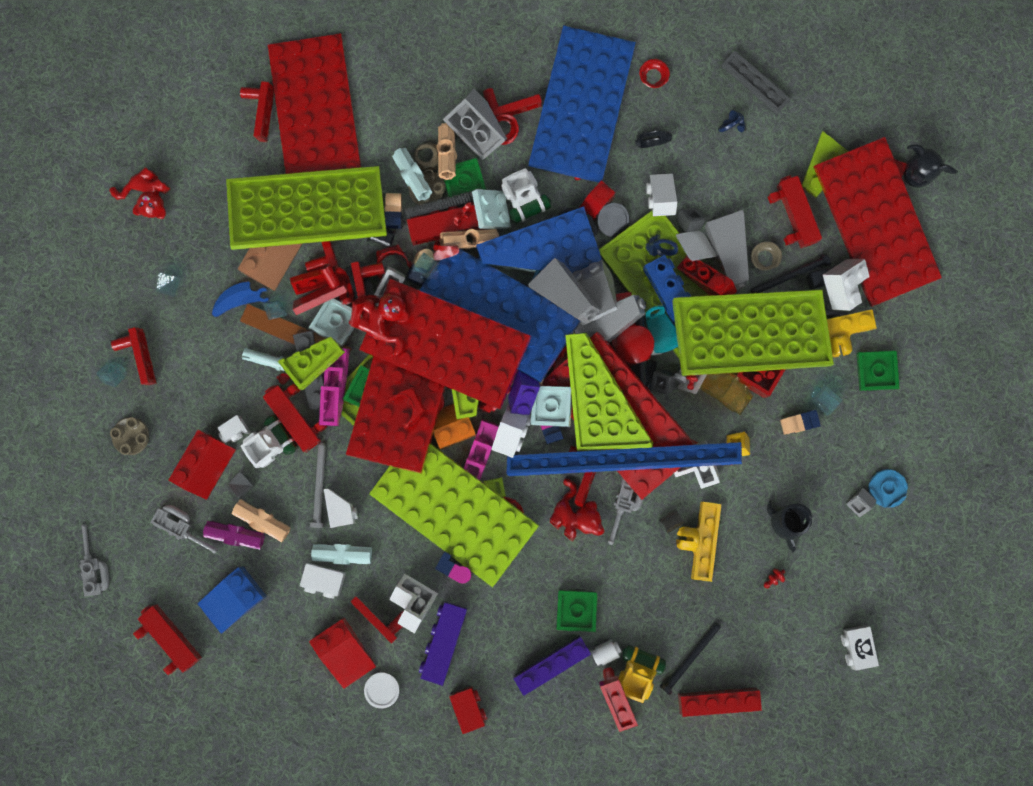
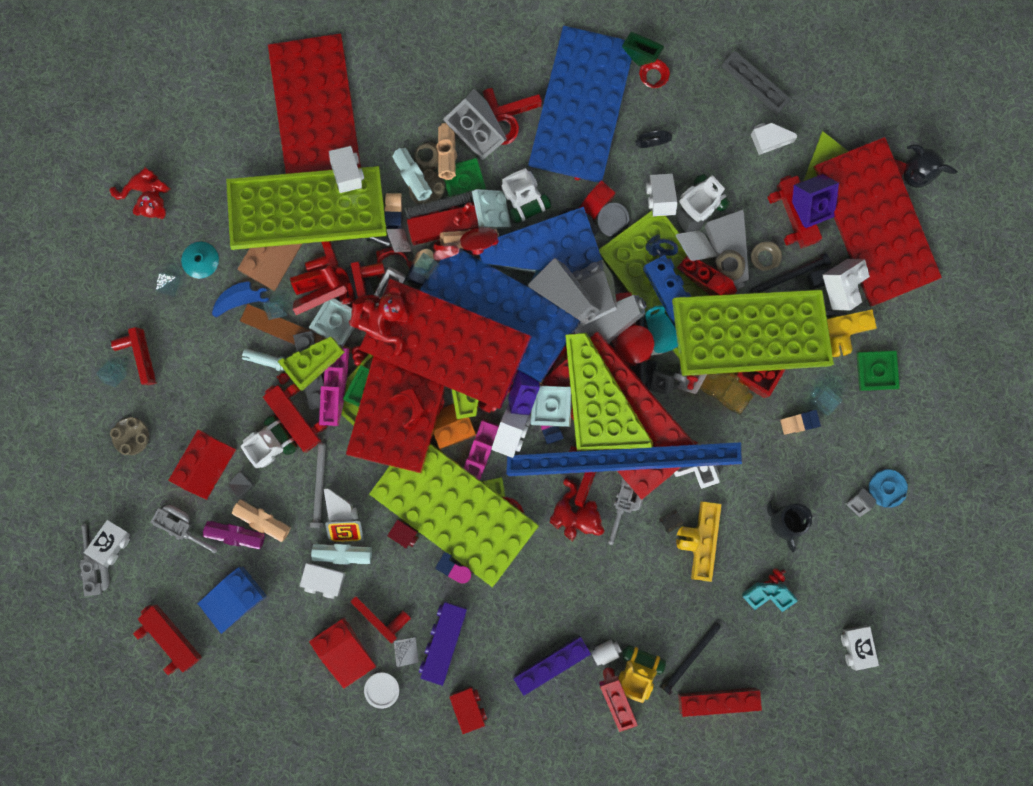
(107, 544): none -> white brick
(208, 263): none -> teal dish
(233, 429): white brick -> none
(265, 101): red piece -> none
(344, 531): none -> sticker
(345, 169): none -> white brick
(358, 355): none -> red hair
(398, 240): none -> white sticker
(403, 534): none -> dark red brick
(406, 652): none -> white sticker
(415, 600): white brick -> none
(479, 239): none -> red dish
(576, 611): green plate -> none
(642, 49): none -> dark green slope
(704, 198): none -> white piece
(734, 119): dark blue piece -> none
(741, 264): none -> dark tan piece
(743, 438): yellow slope -> none
(762, 592): none -> teal tile
(771, 137): none -> white slope
(815, 199): none -> dark purple slope

